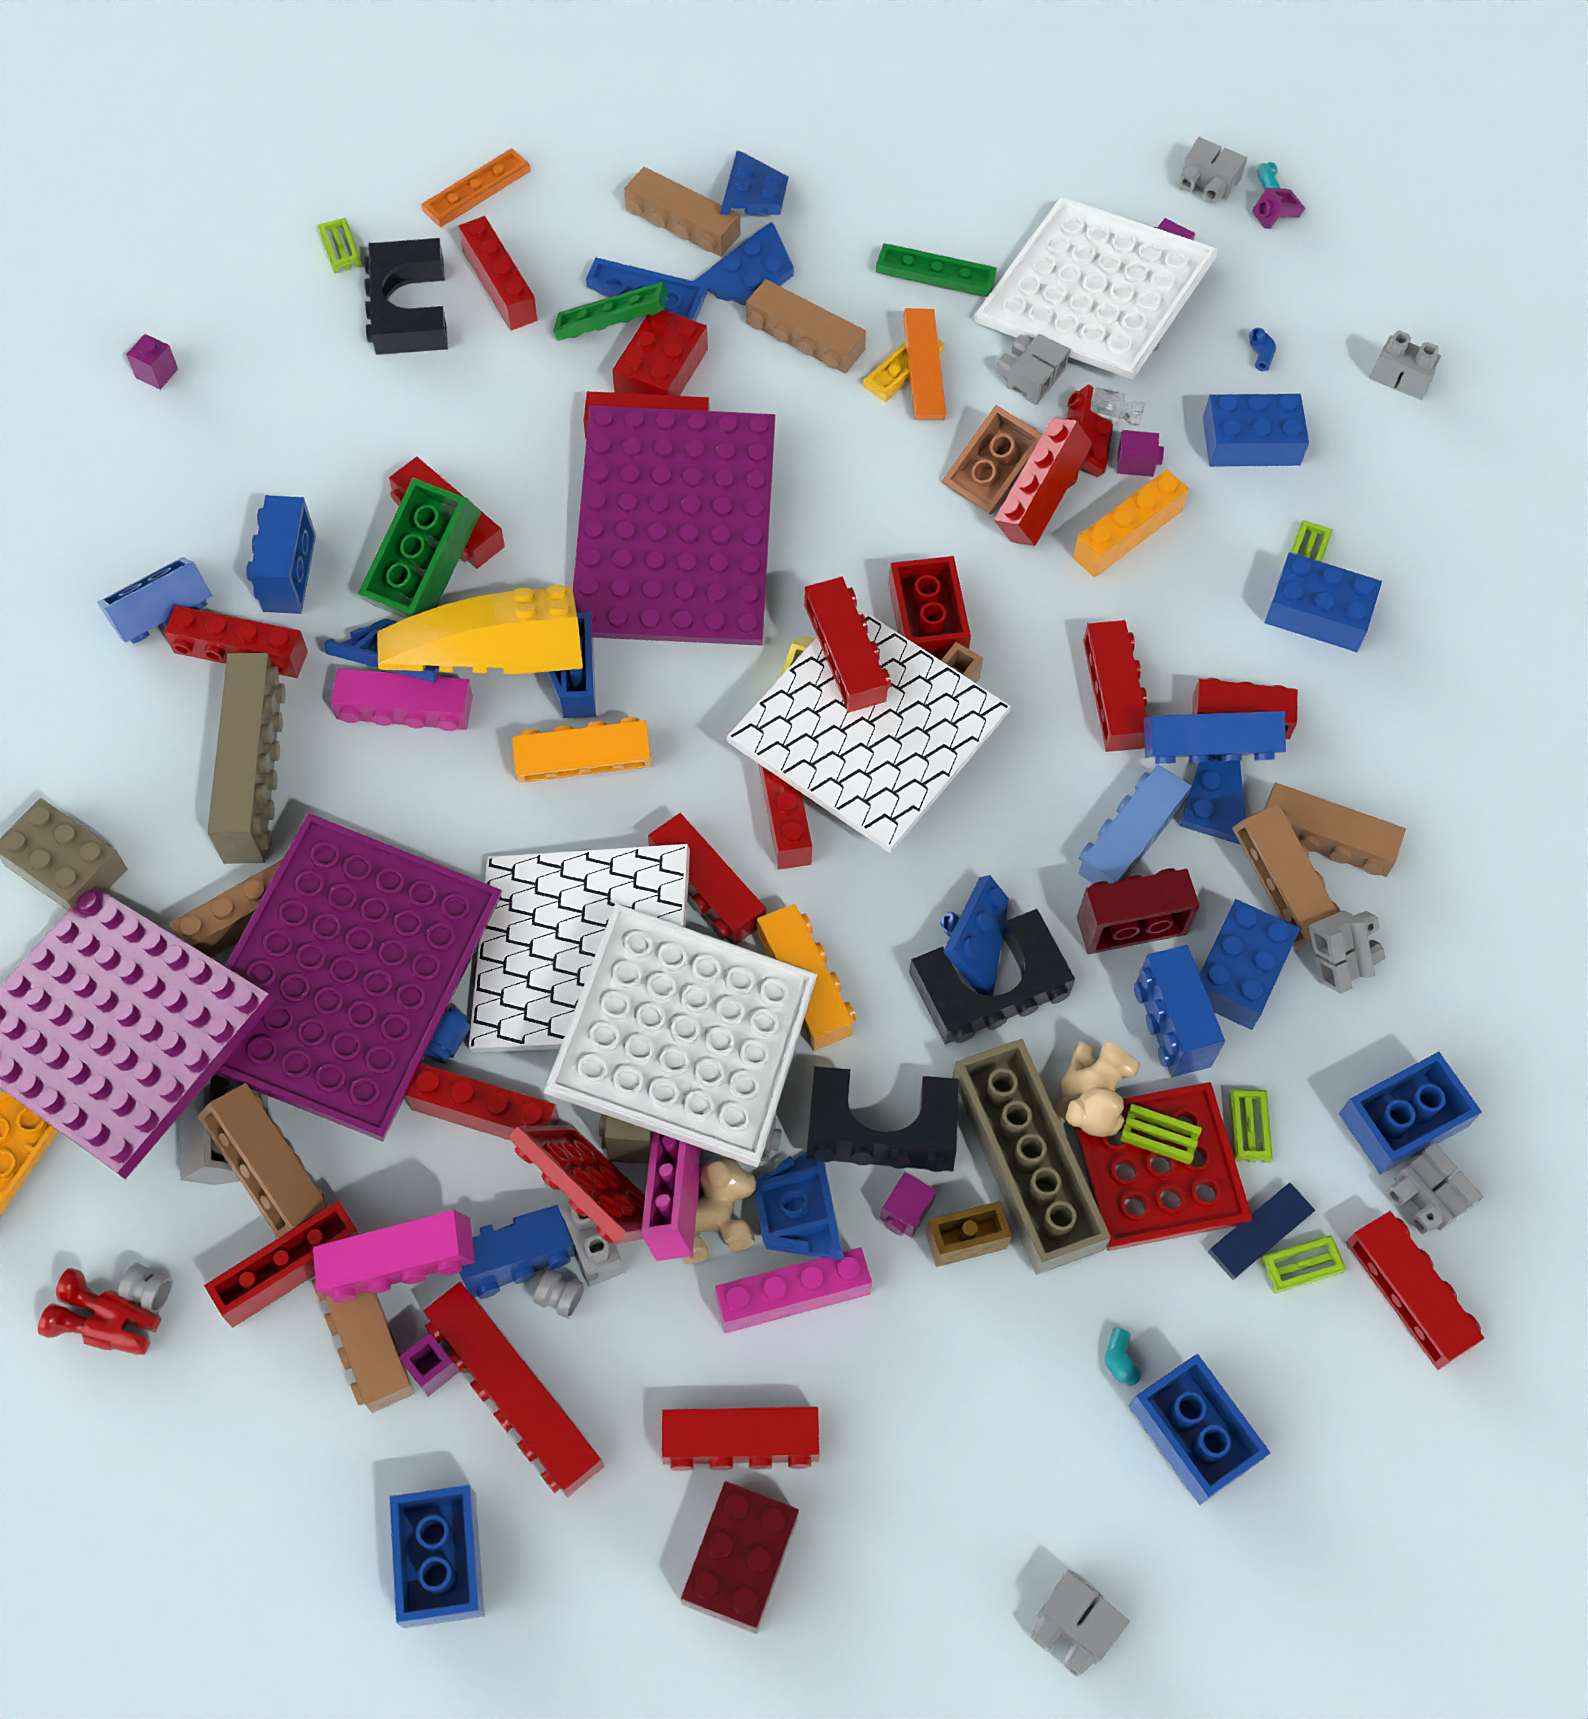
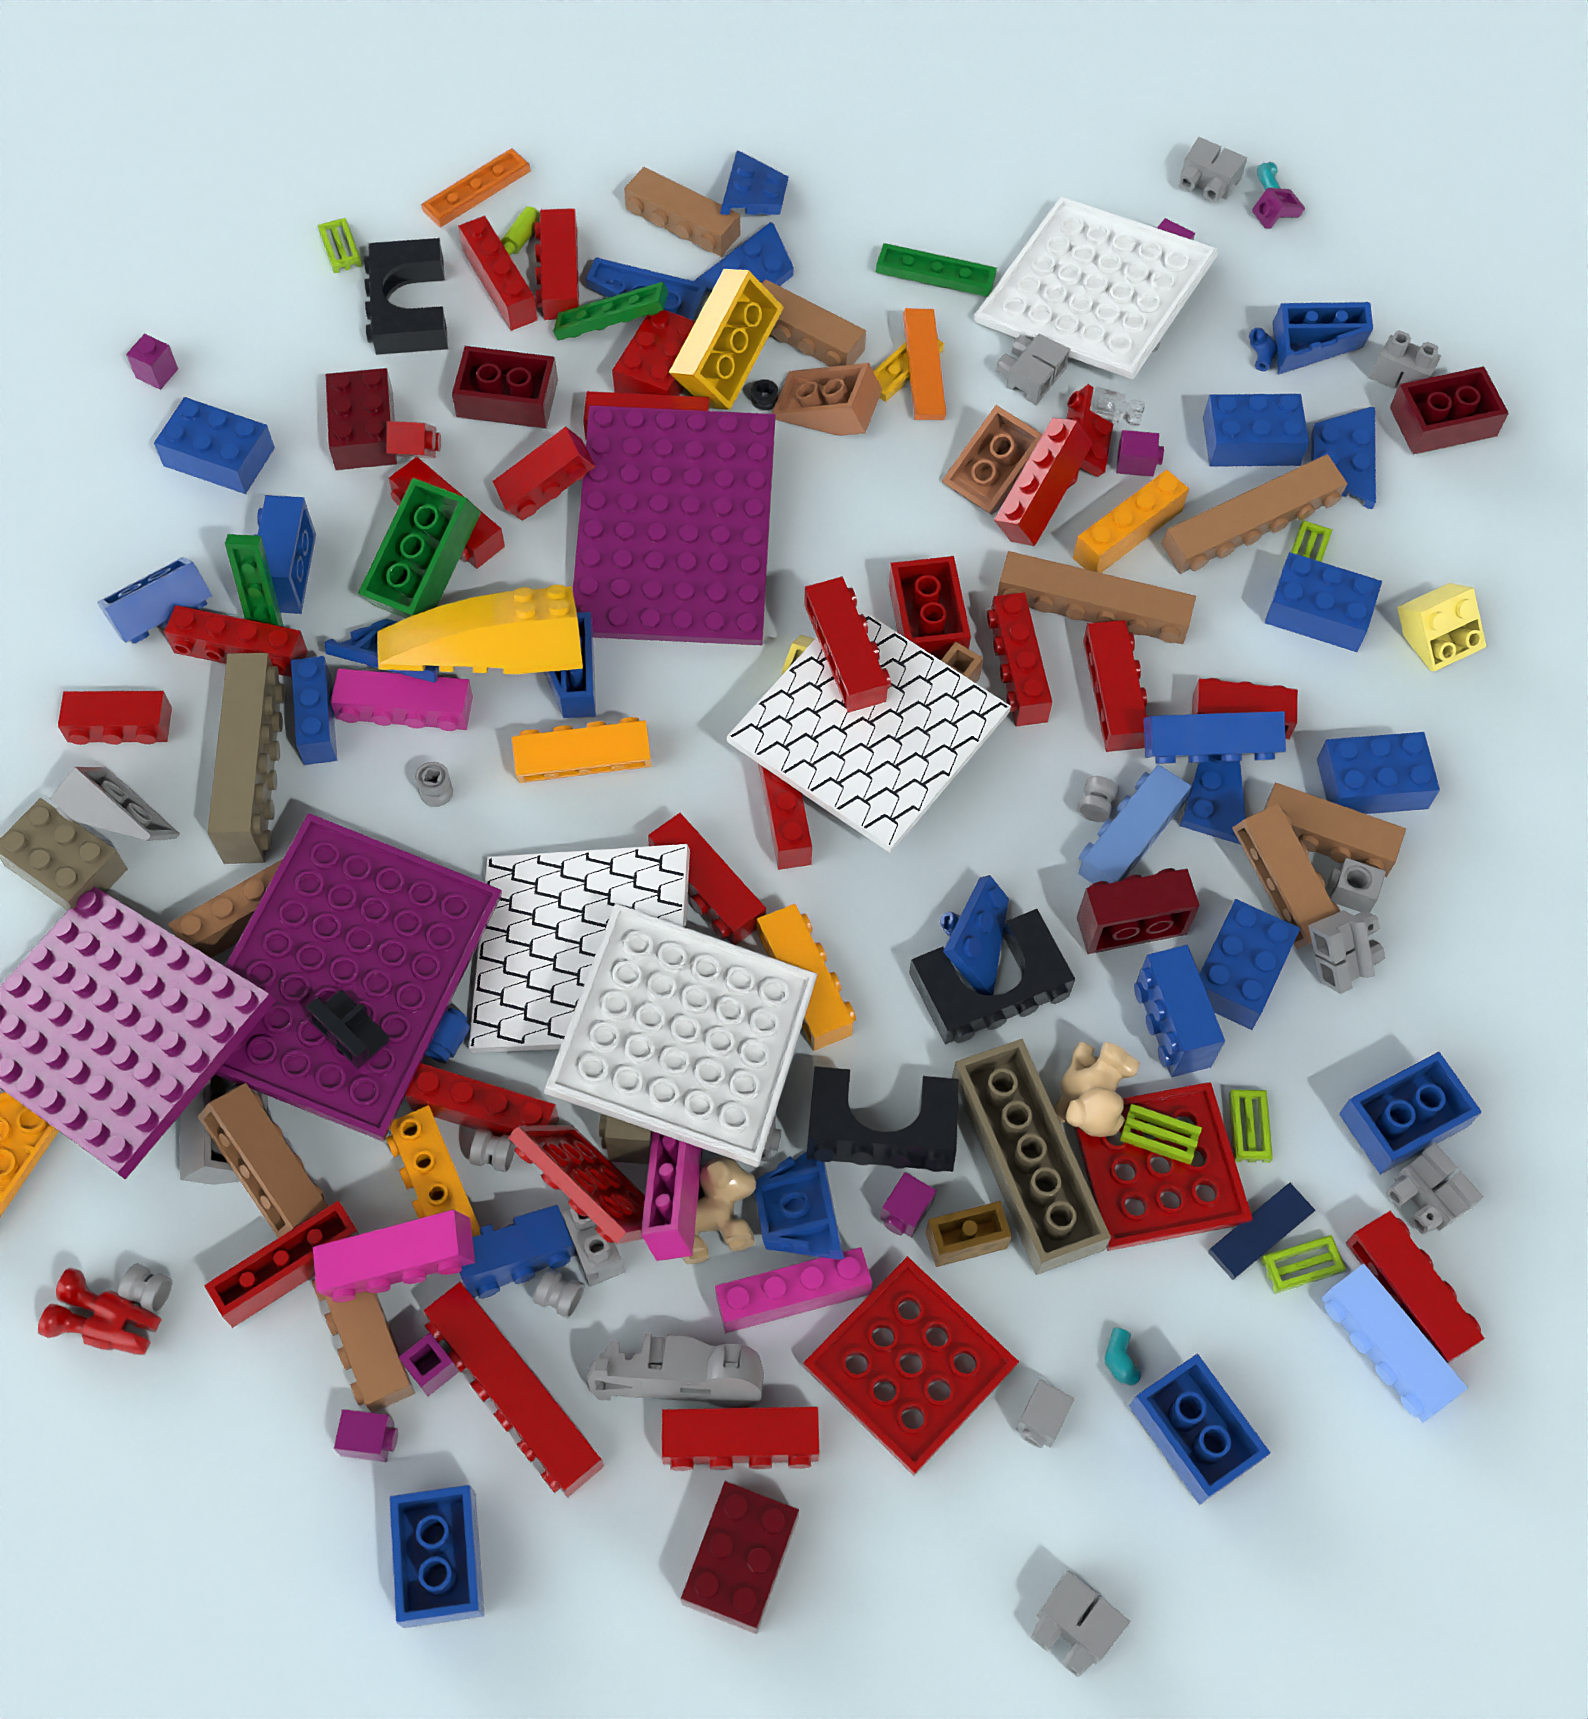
(104, 801): none -> light grey slope
(115, 717): none -> red brick
(214, 445): none -> blue brick
(253, 578): none -> green plate
(313, 710): none -> blue brick
(347, 1027): none -> black panel
(358, 417): none -> dark red brick
(365, 1435): none -> magenta brick
(412, 439): none -> red brick
(428, 1166): none -> light orange brick
(434, 784): none -> light grey wheel
(492, 1150): none -> light grey wheel
(505, 386): none -> dark red brick
(521, 230): none -> lime cylinder
(543, 474): none -> red brick
(558, 261): none -> red brick
(680, 1370): none -> light grey piece
(727, 338): none -> yellow brick
(760, 387): none -> black bush
(830, 399): none -> nougat slope
(883, 1418): none -> red piece
(1019, 659): none -> red brick
(1044, 1415): none -> light grey brick
(1098, 597): none -> medium nougat brick
(1098, 798): none -> light grey wheel
(1254, 514): none -> medium nougat brick
(1319, 331): none -> blue wedge
(1351, 447): none -> blue wing
(1365, 876): none -> light grey brick
(1379, 772): none -> blue brick
(1393, 1343): none -> light blue brick
(1443, 625): none -> light yellow slope
(1448, 410): none -> dark red brick

